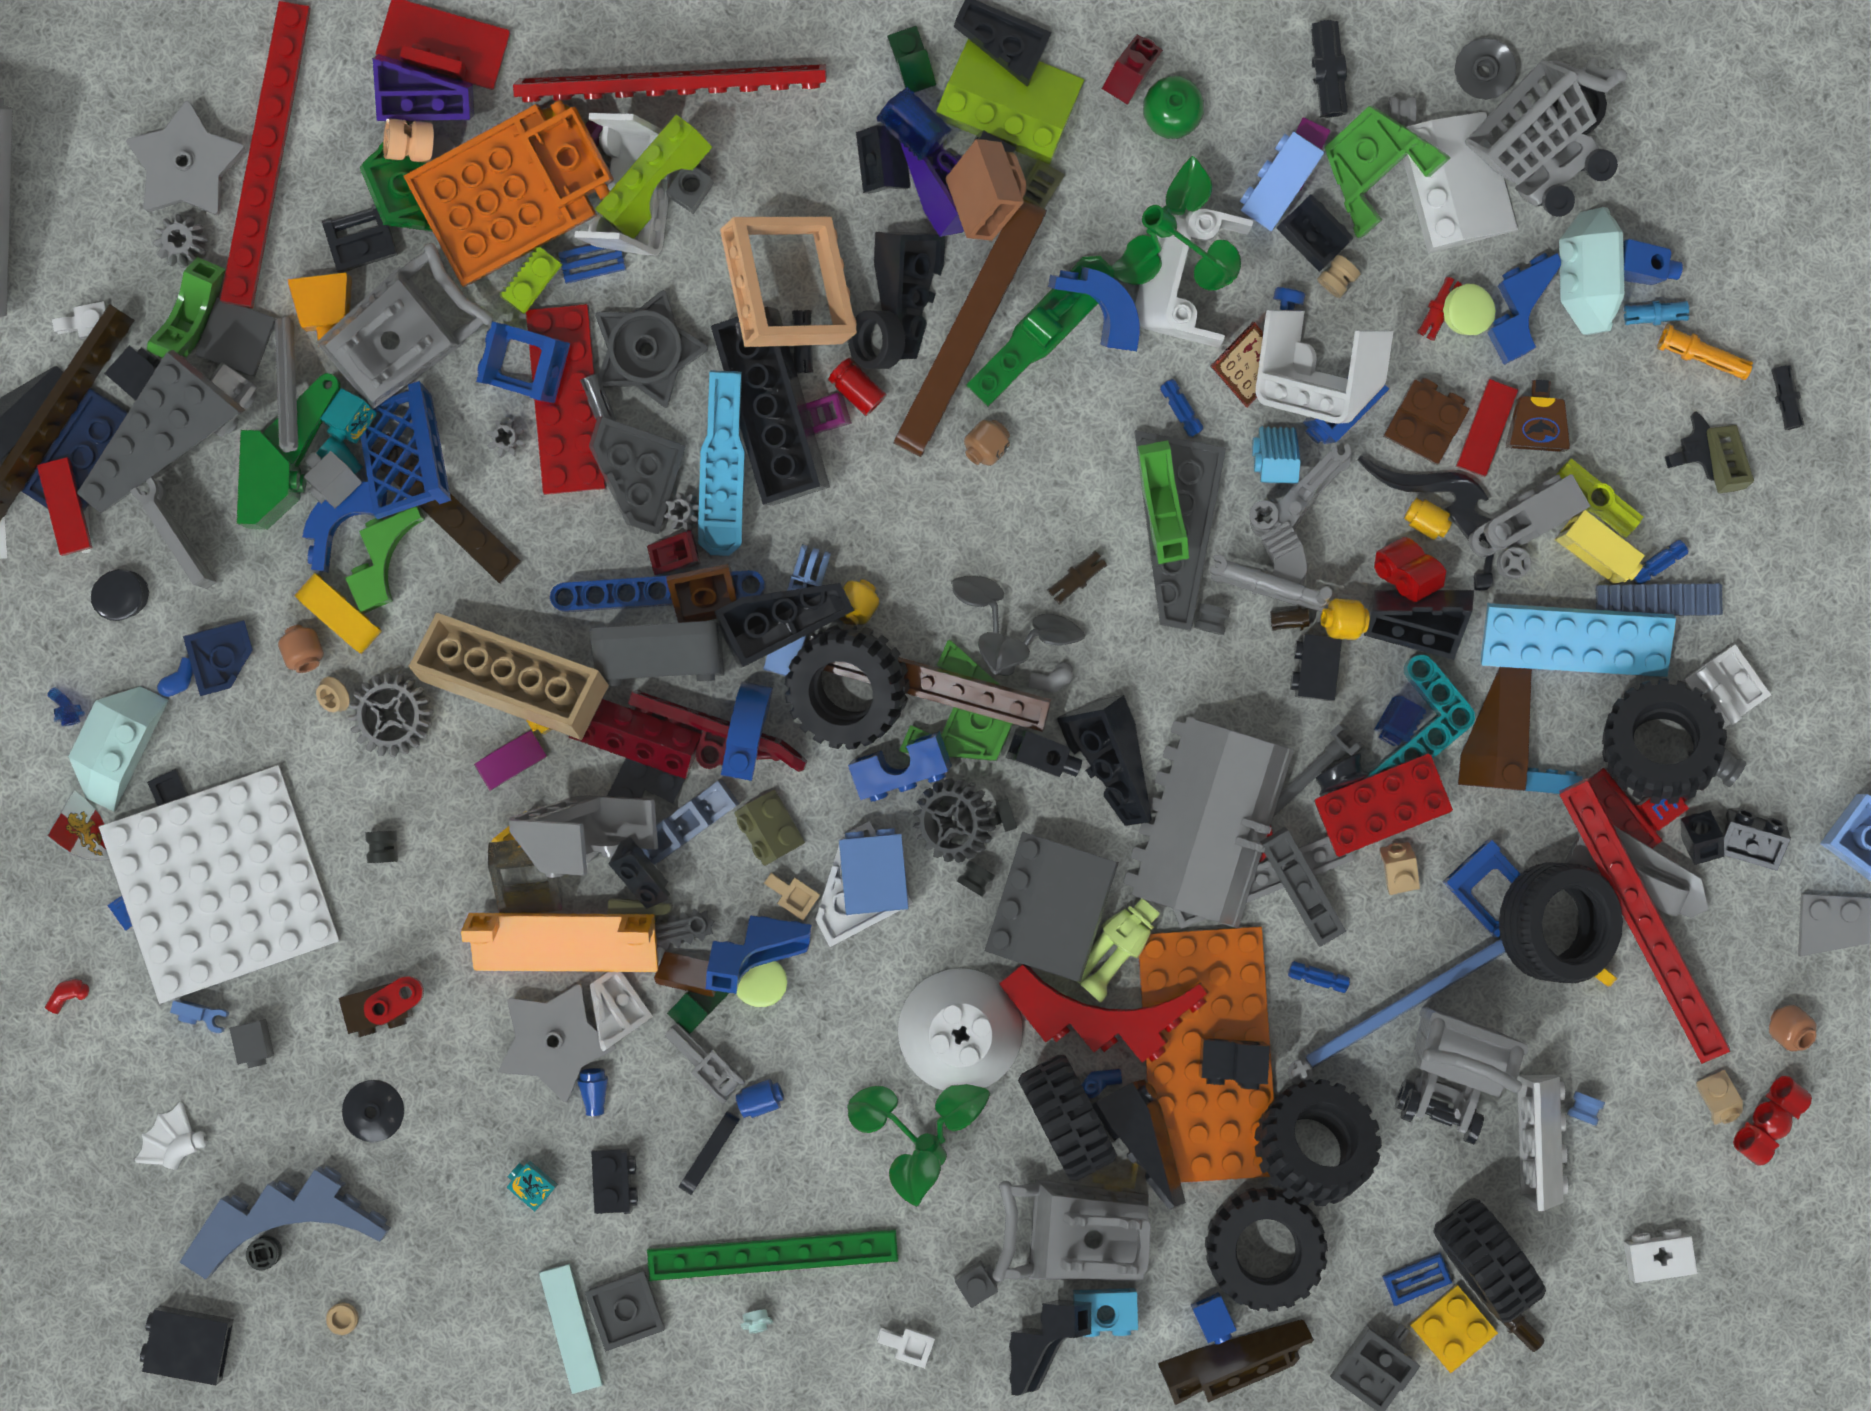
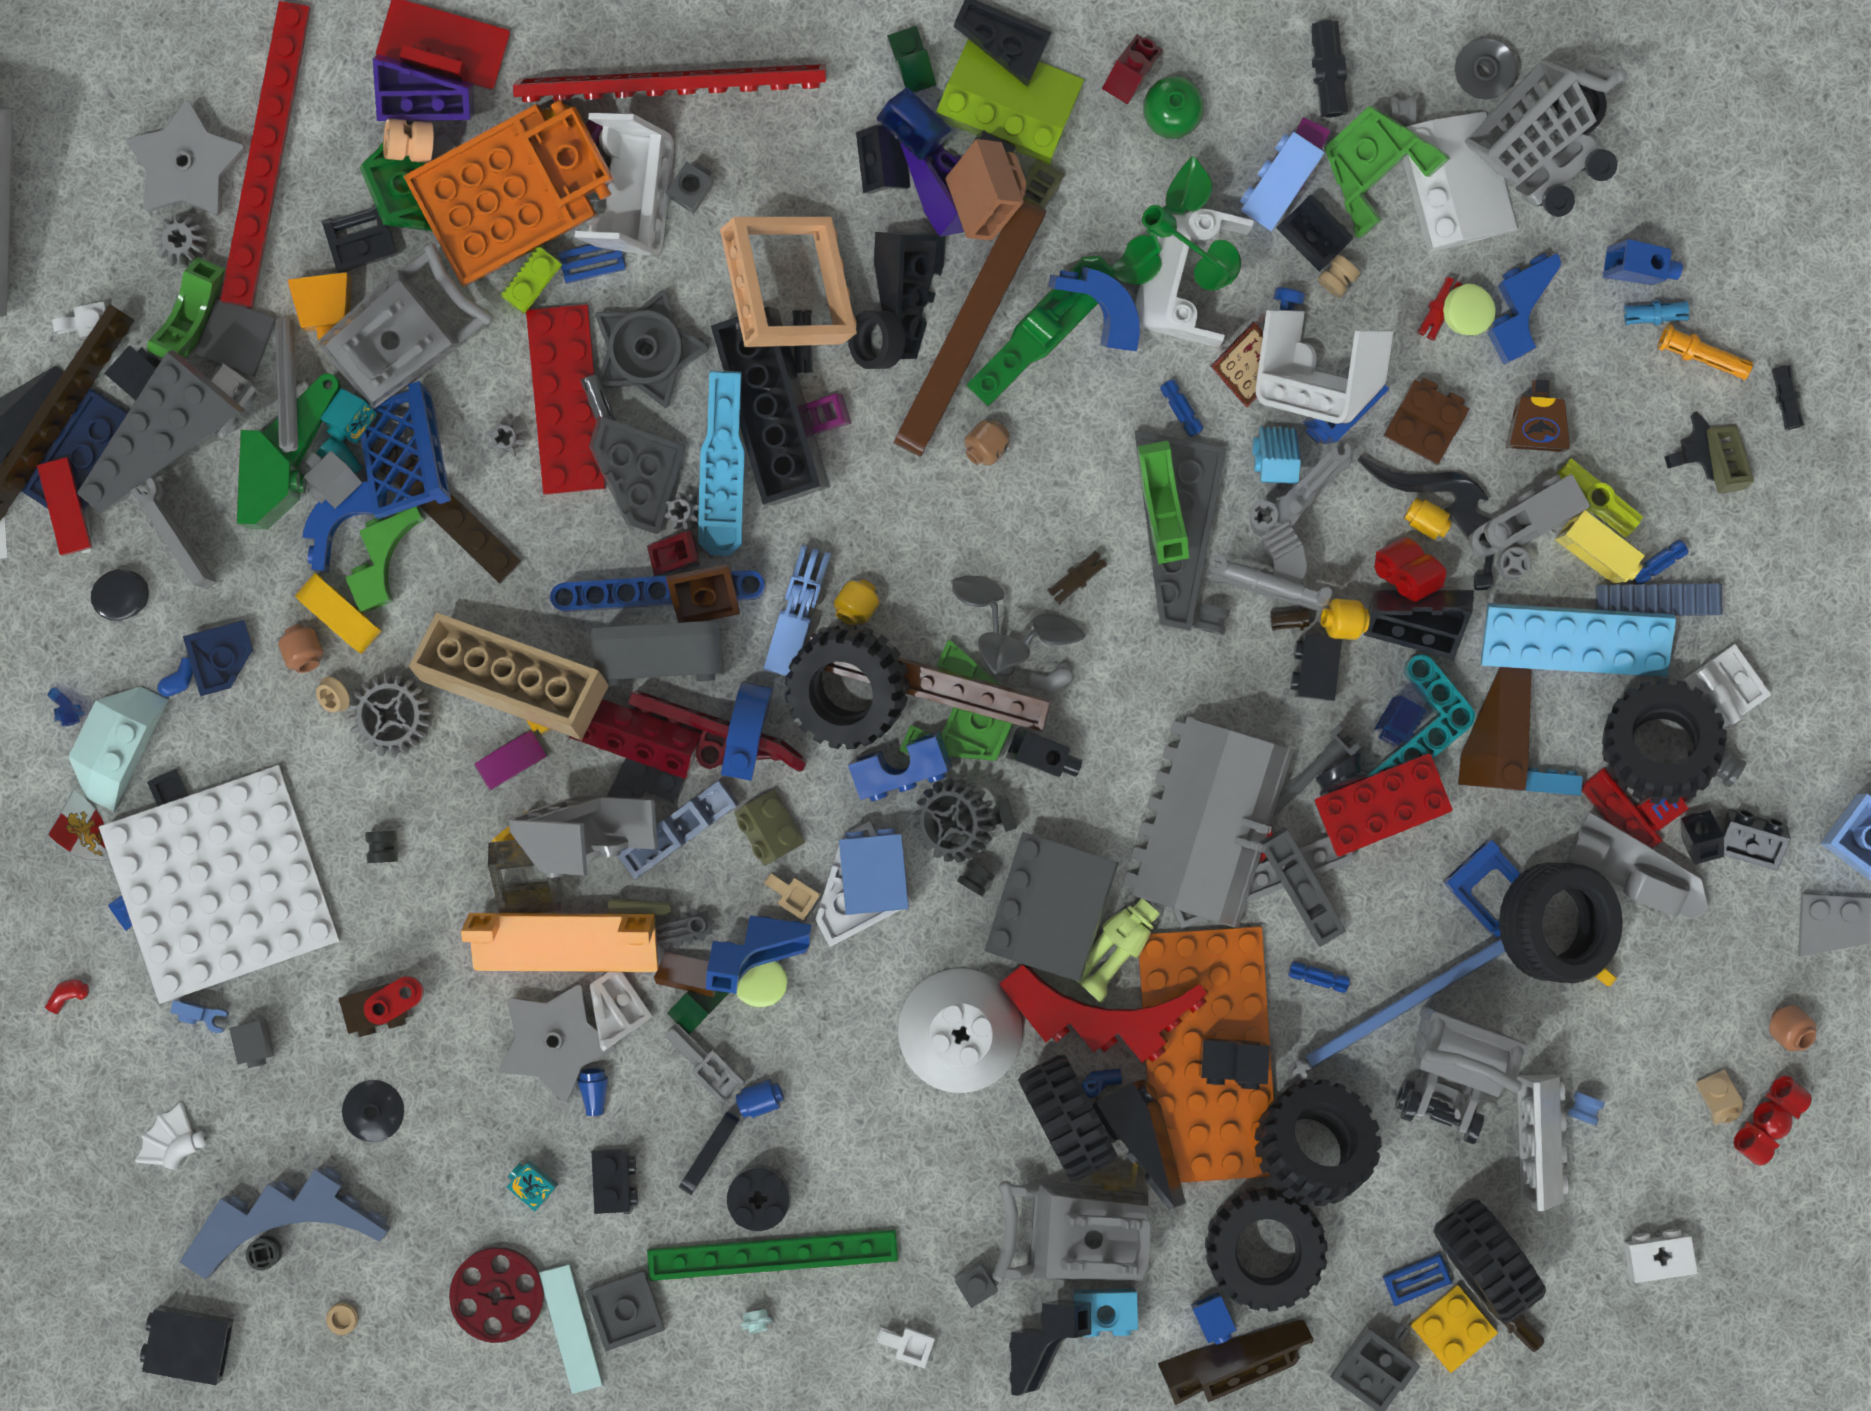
(508, 1285): none -> dark red wedge
(548, 370): blue window -> none
(629, 200): lime arch -> none
(639, 873): black bracket -> none
(746, 1211): none -> black brick
(772, 620): black wedge -> none
(857, 387): red piece -> none
(917, 1173): green plant -> none
(1110, 744): black wedge -> none
(1400, 868): tan bracket -> none
(1486, 428): red tile -> none
(1592, 270): light aqua wedge -> none
(1644, 921): red plate -> none

